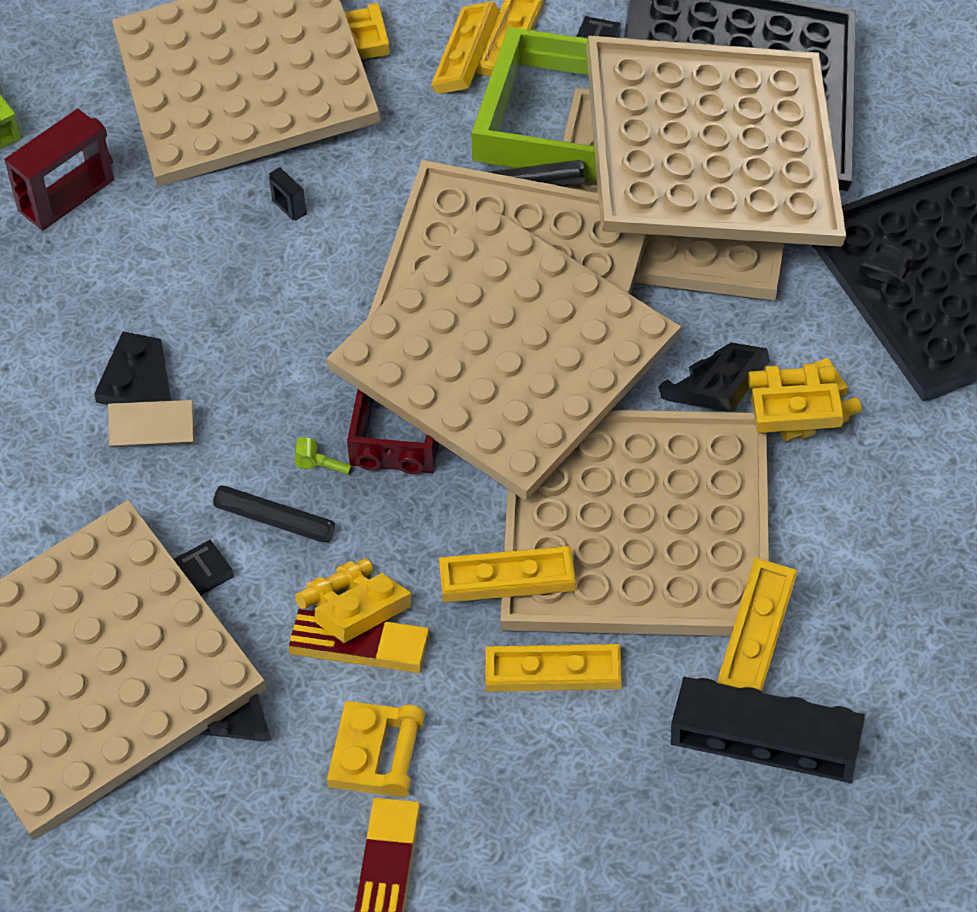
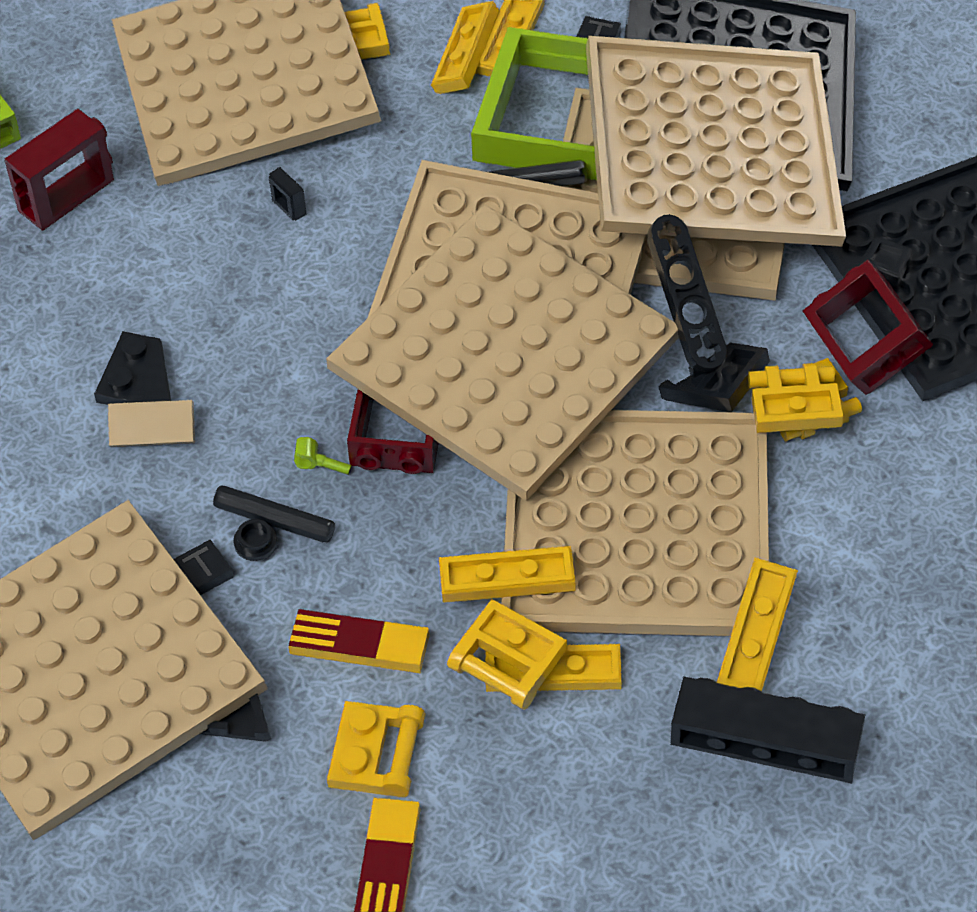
(255, 540): none -> black plate
(360, 607): yellow plate -> none
(513, 641): none -> yellow plate
(692, 292): none -> black beam
(889, 353): none -> dark red window

